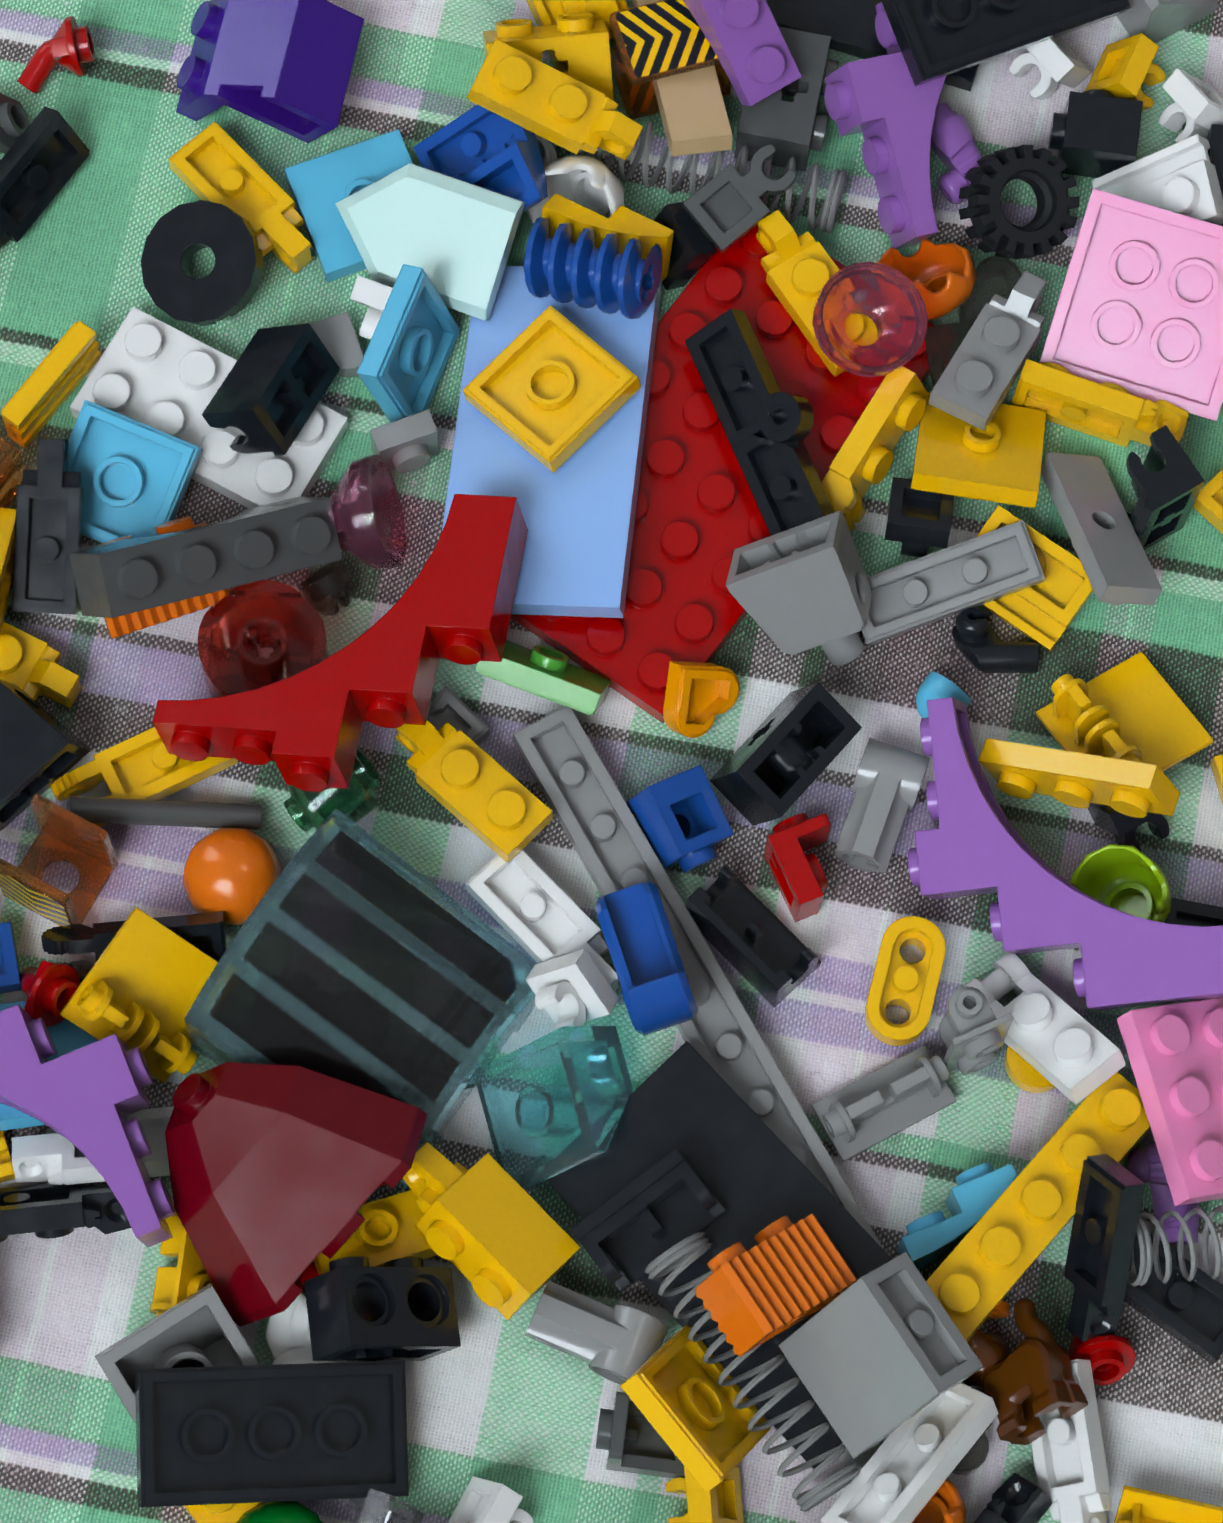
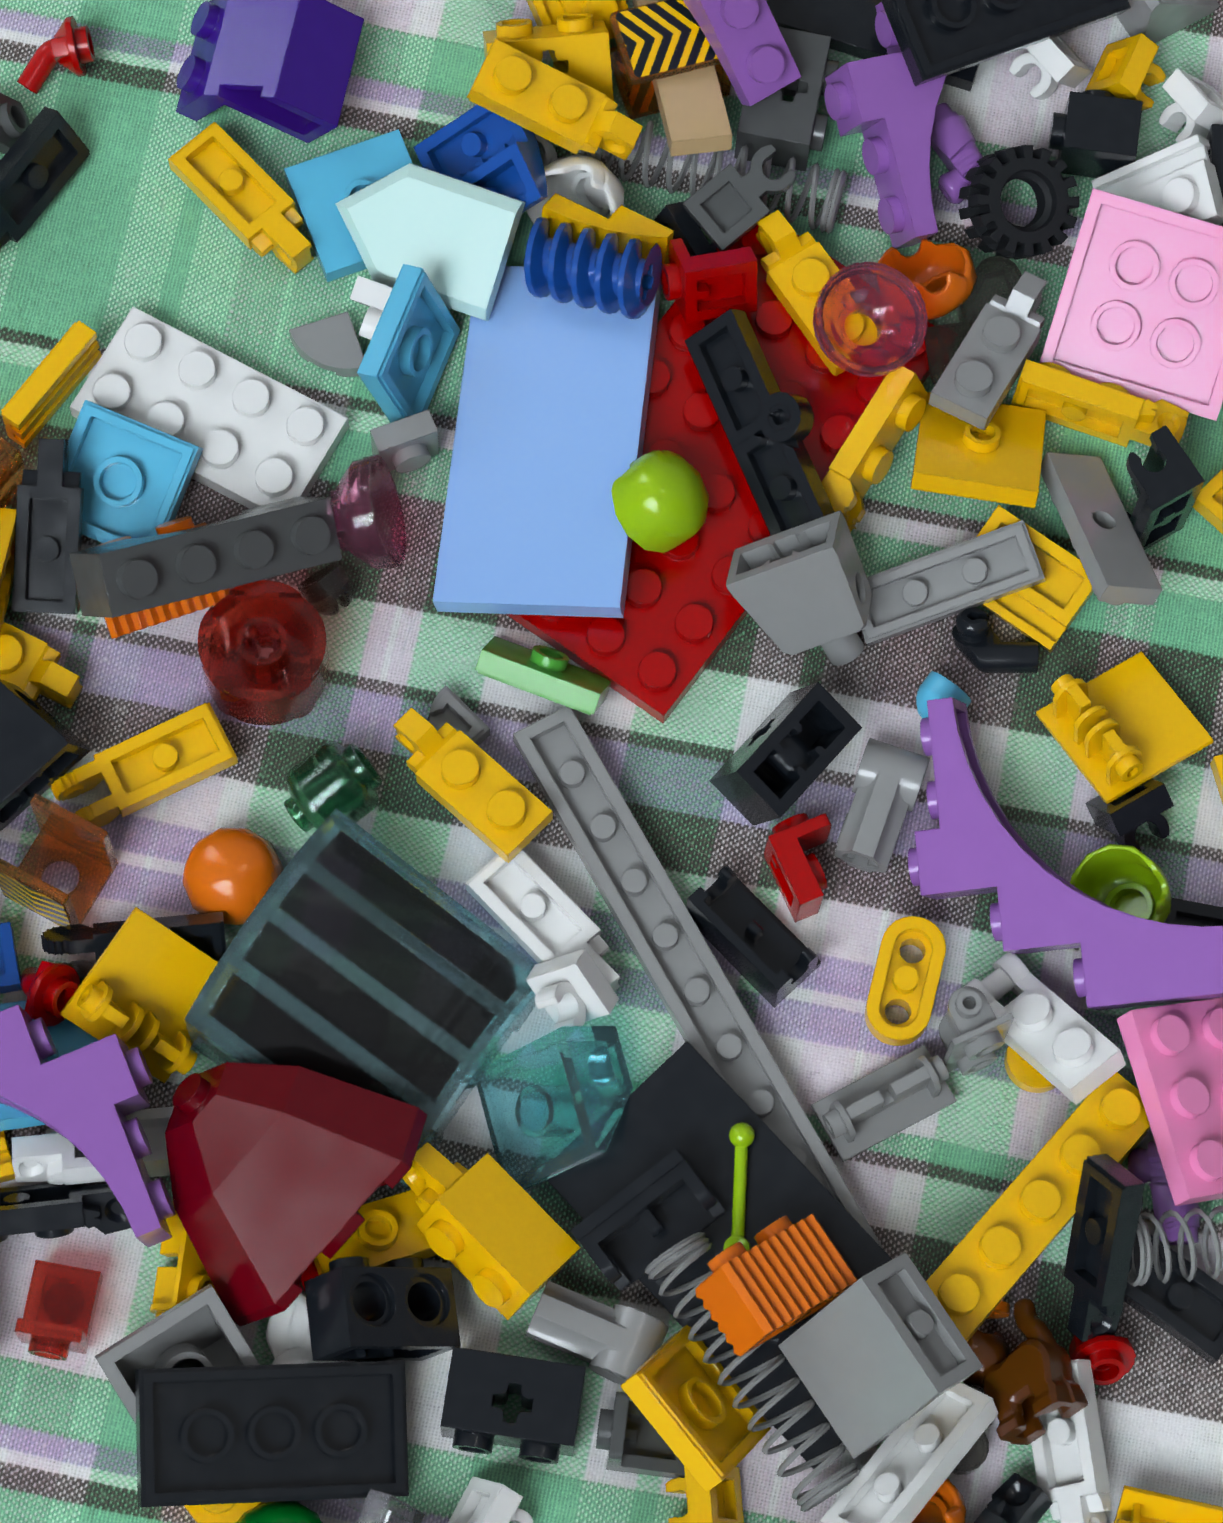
(59, 1310): none -> clear red bracket
(166, 812): dark grey bar -> none
(169, 255): black tile -> none
(273, 388): black hinge -> none
(385, 676): red arch -> none
(487, 1378): none -> black brick
(552, 388): yellow plate -> none
(646, 958): blue animal -> none
(660, 501): none -> lime hair
(682, 819): blue brick -> none
(697, 695): light orange tile -> none
(710, 282): none -> red bracket
(741, 1136): none -> lime hinge
(918, 518): black tile -> none
(968, 1202): medium azure slope -> none
(1079, 778): yellow plate -> none

